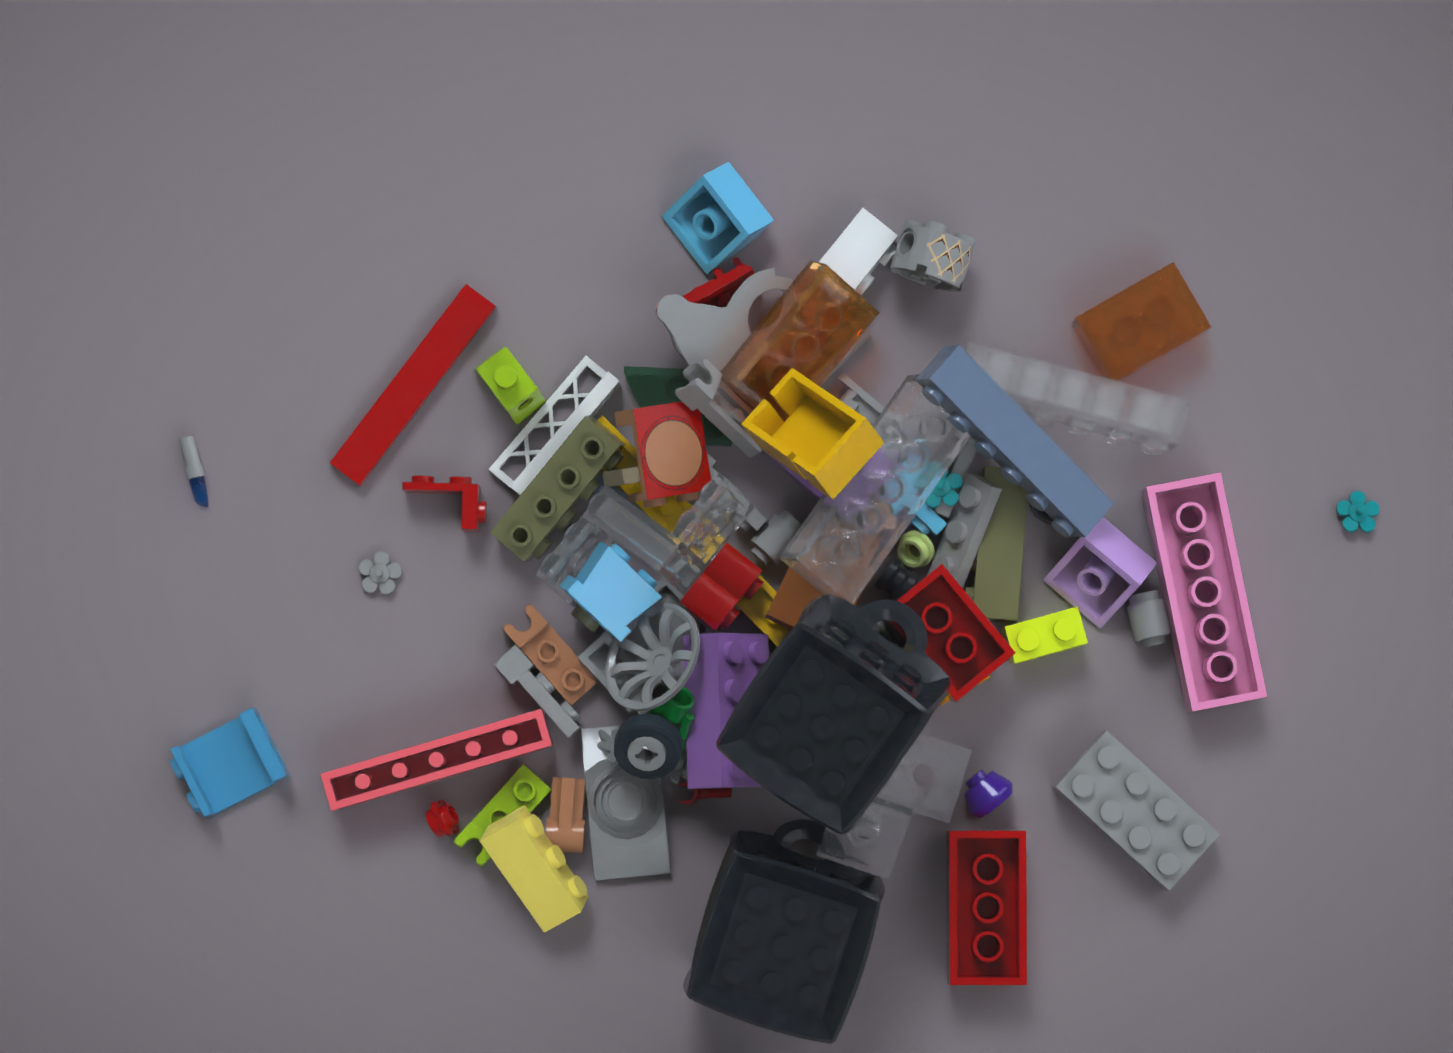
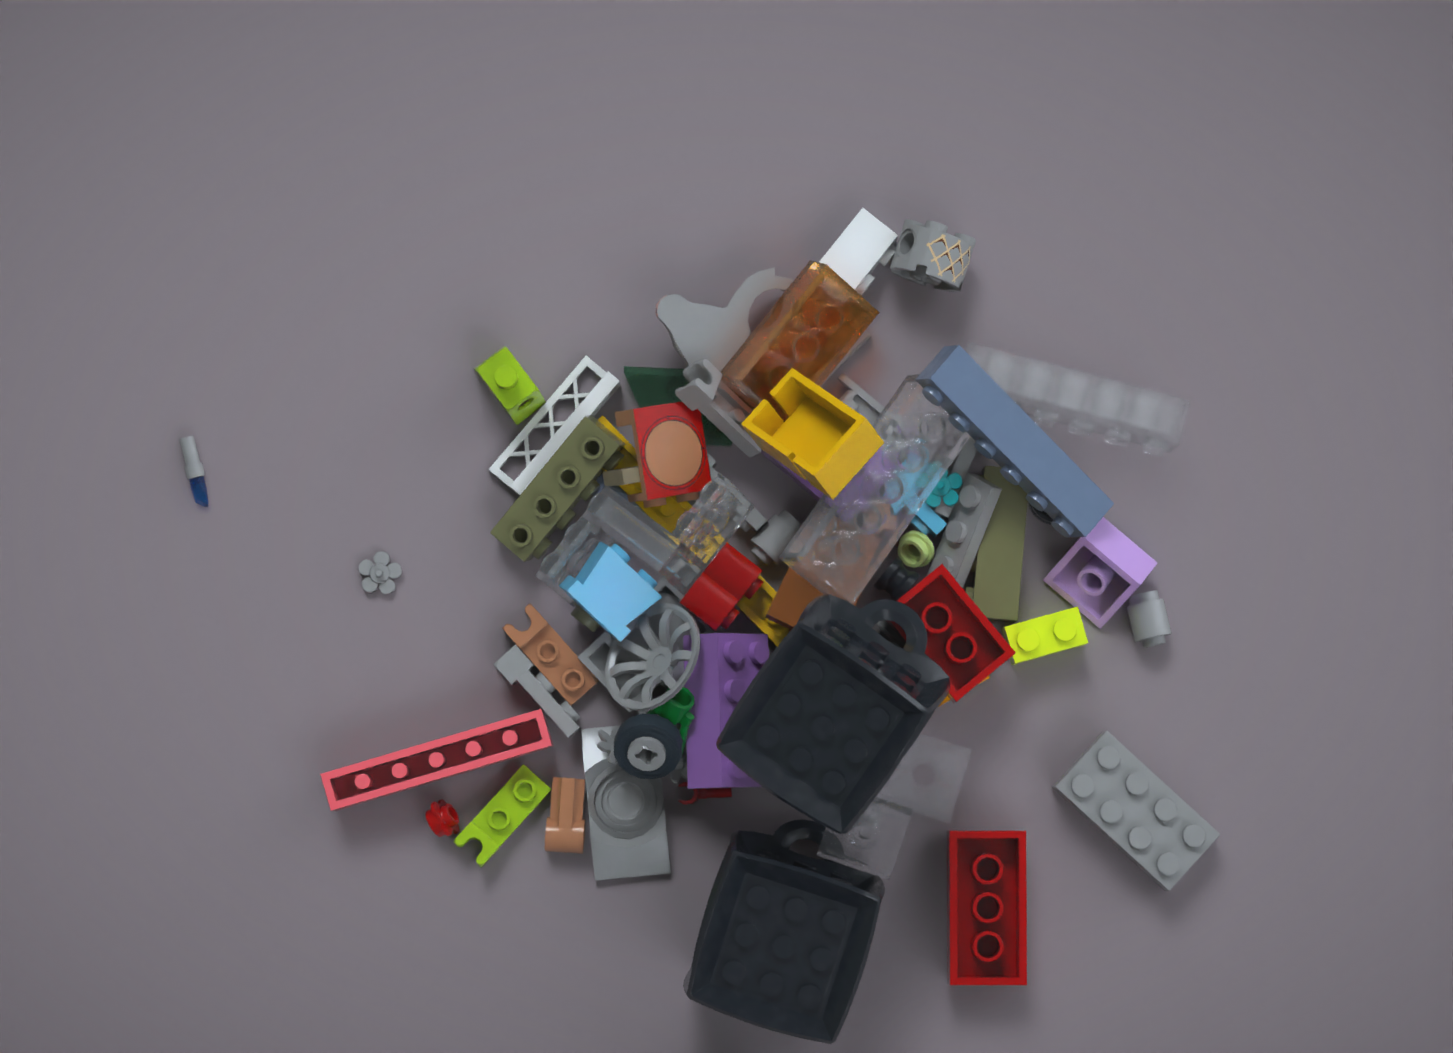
(229, 764): dark azure panel -> none
(413, 385): red tile -> none
(473, 509): red bracket -> none
(535, 868): light yellow brick -> none
(717, 217): medium azure slope -> none
(720, 291): red plate -> none
(986, 792): dark purple cone -> none
(1141, 324): clear orange brick -> none
(1203, 592): bright pink brick -> none
(1357, 513): teal plant -> none

